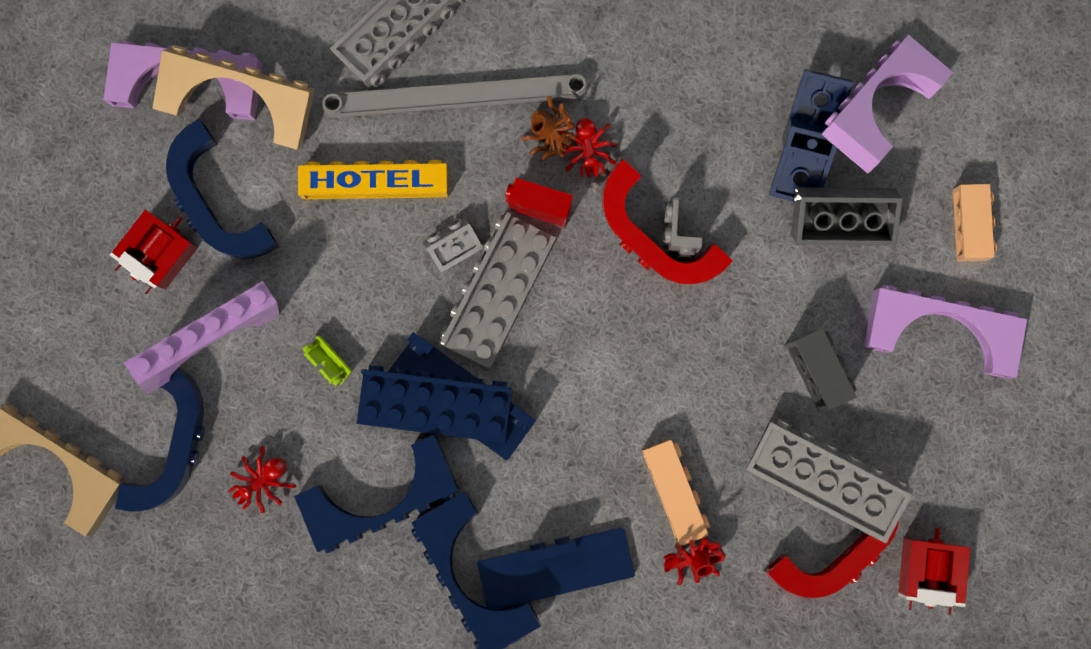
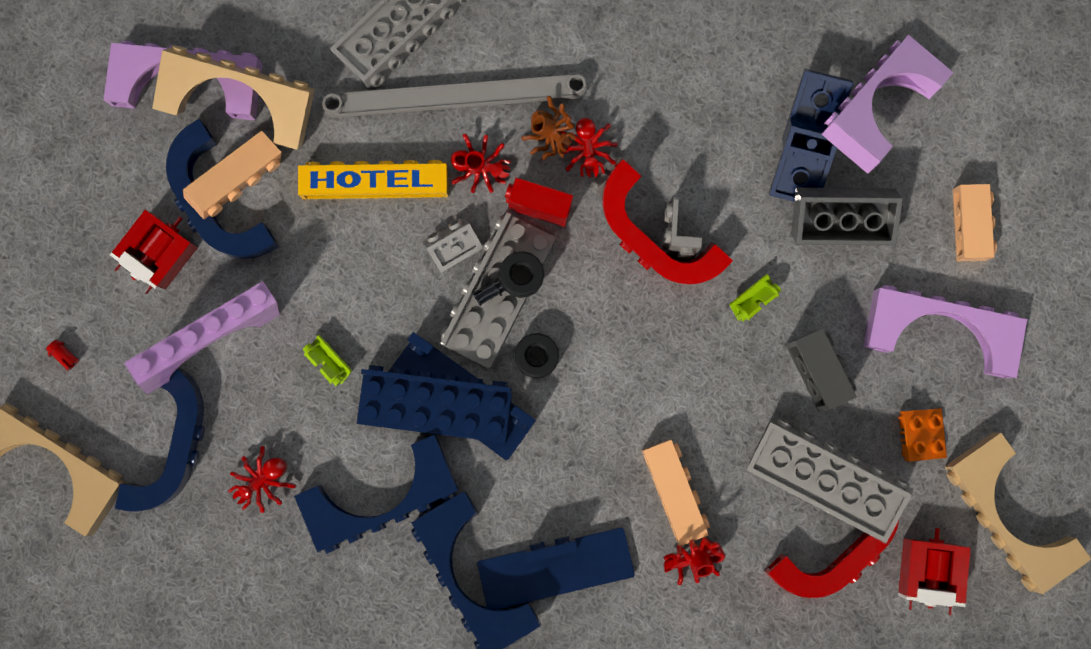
(62, 354): none -> red pin
(233, 175): none -> light nougat brick
(474, 164): none -> red animal
(489, 291): none -> black pin
(526, 259): none -> black tyre
(526, 344): none -> black tyre
(748, 302): none -> lime hinge
(922, 434): none -> orange hinge
(976, 476): none -> tan arch

